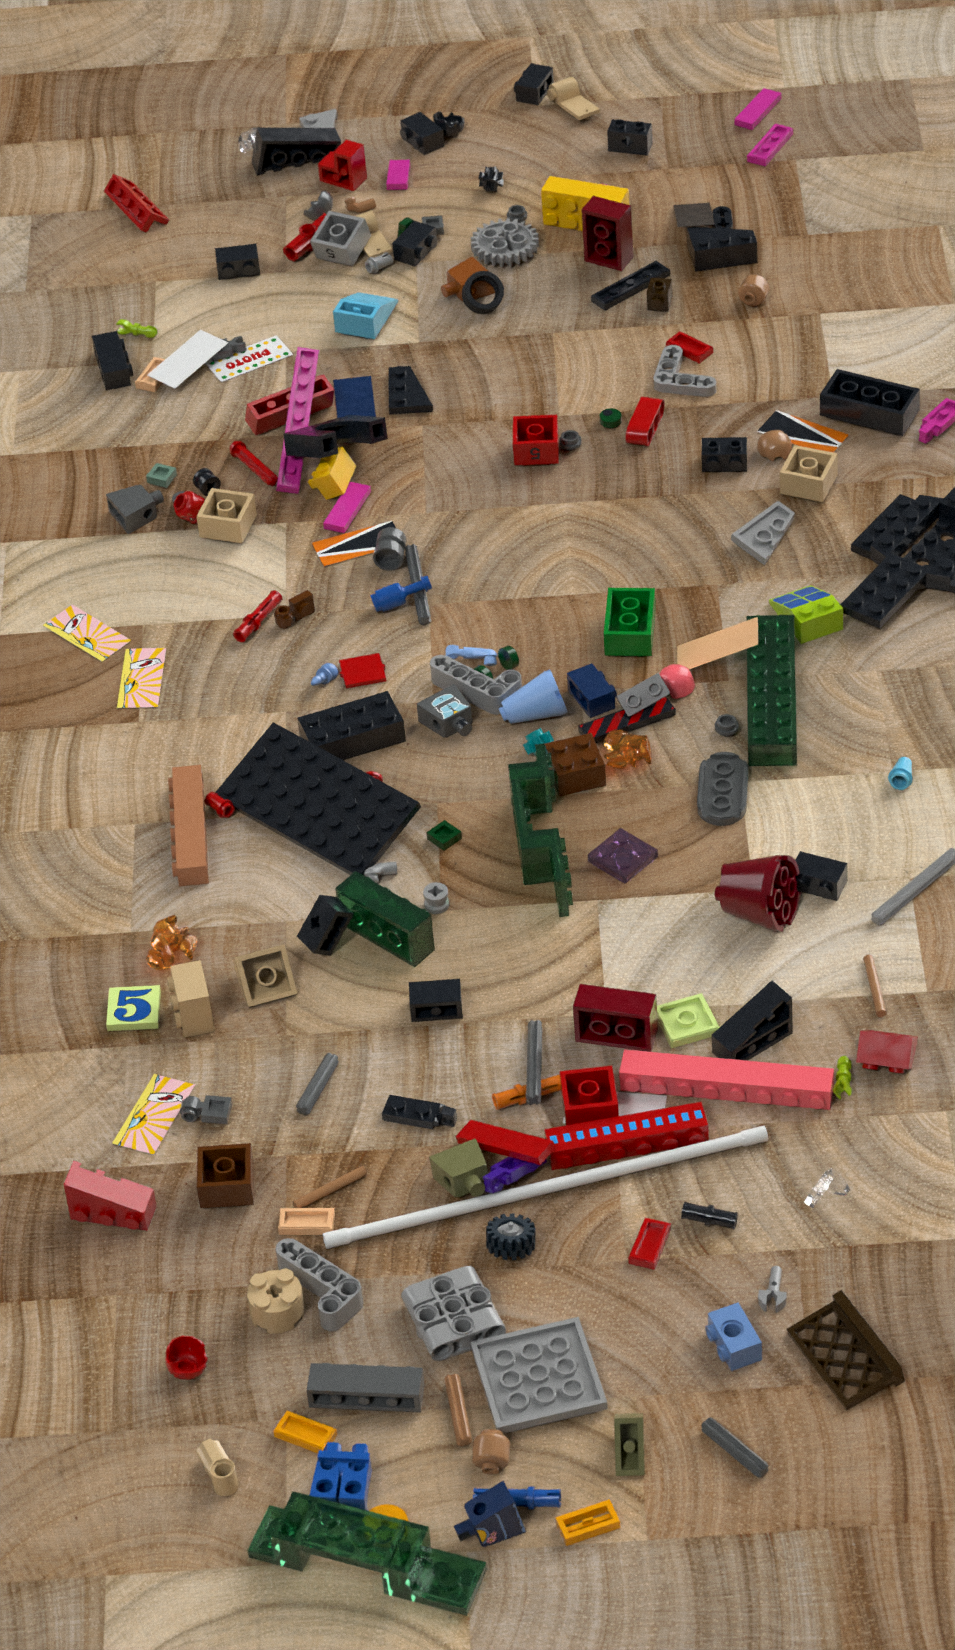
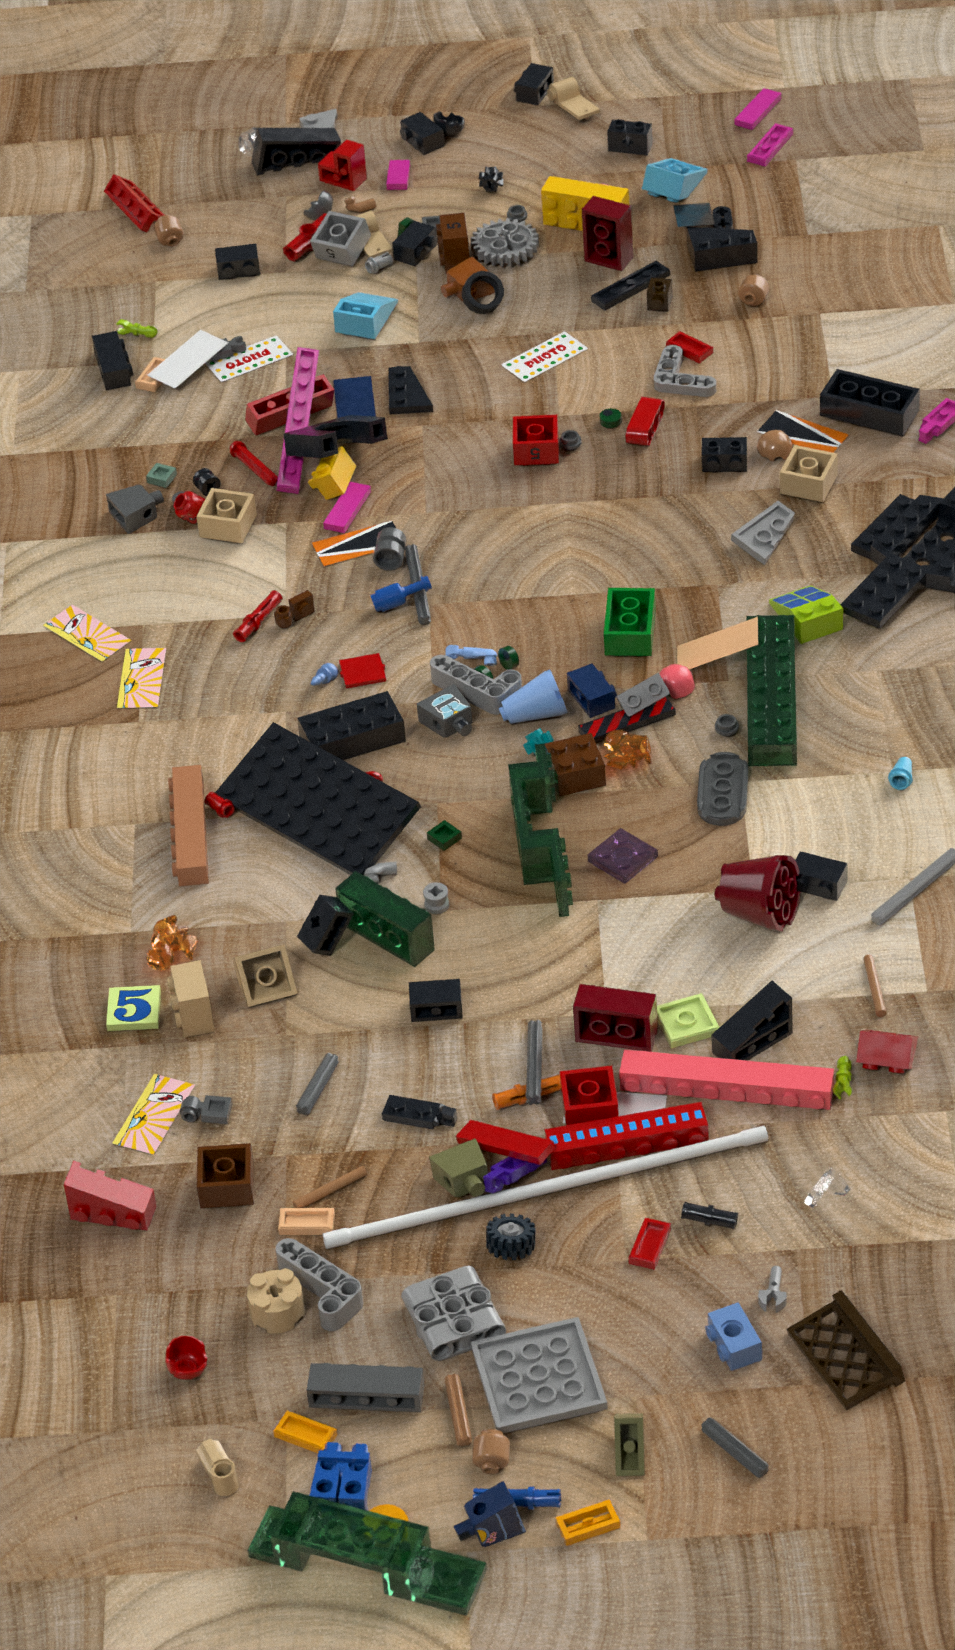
(168, 229): none -> medium nougat head
(452, 240): none -> reddish brown brick
(544, 356): none -> white sticker
(672, 179): none -> medium azure slope

